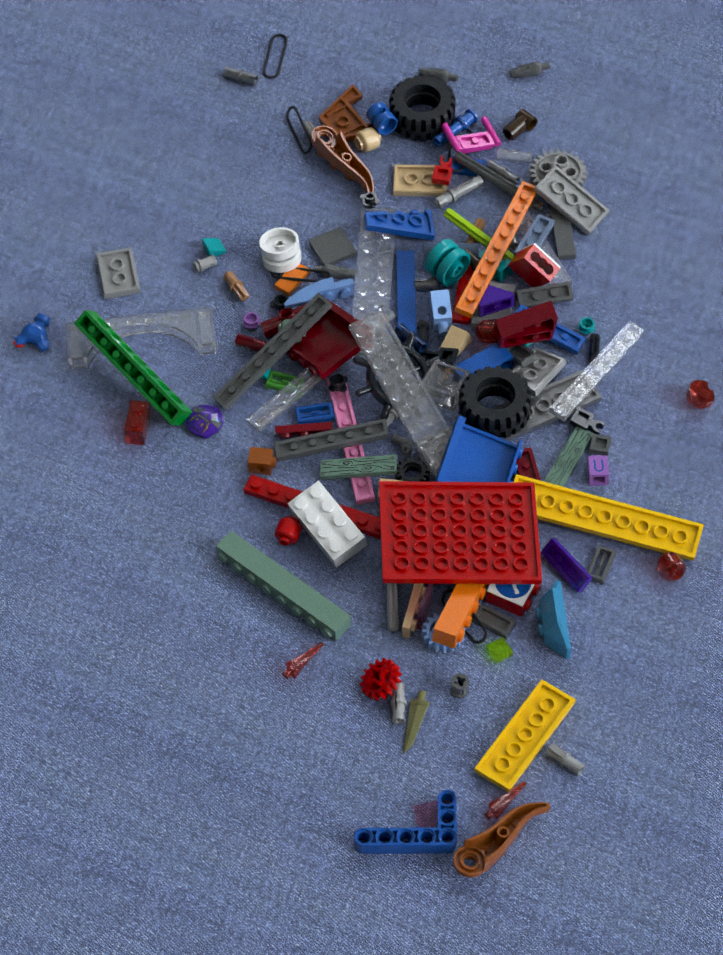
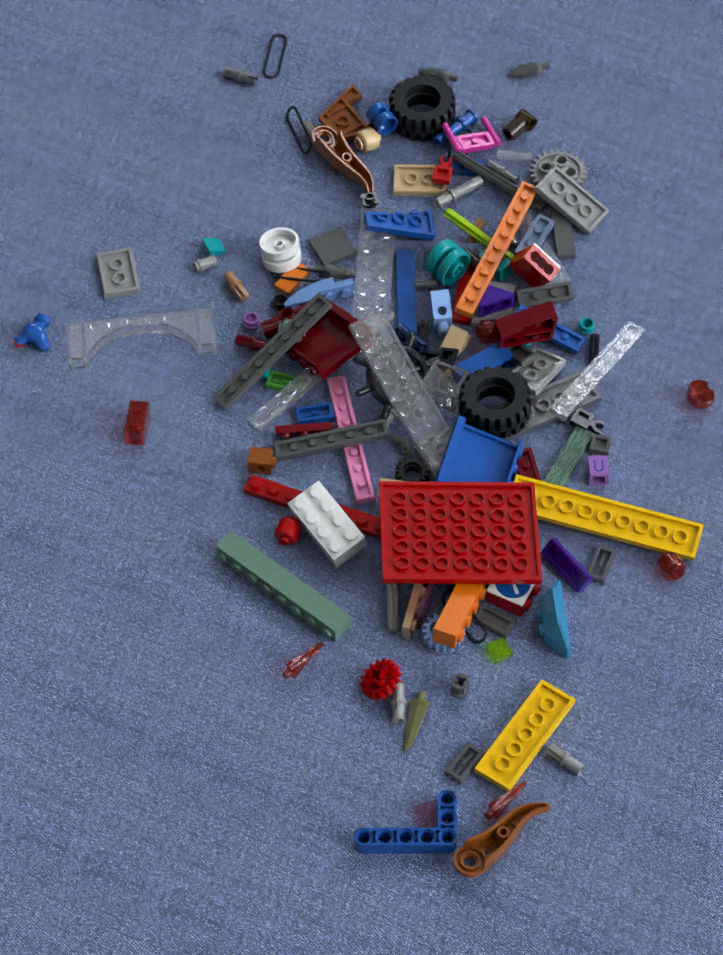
(133, 368): green brick -> none
(205, 421): dark purple dish -> none
(338, 379): black plate -> none
(358, 467): sand green tile -> none
(455, 776): none -> dark grey tile

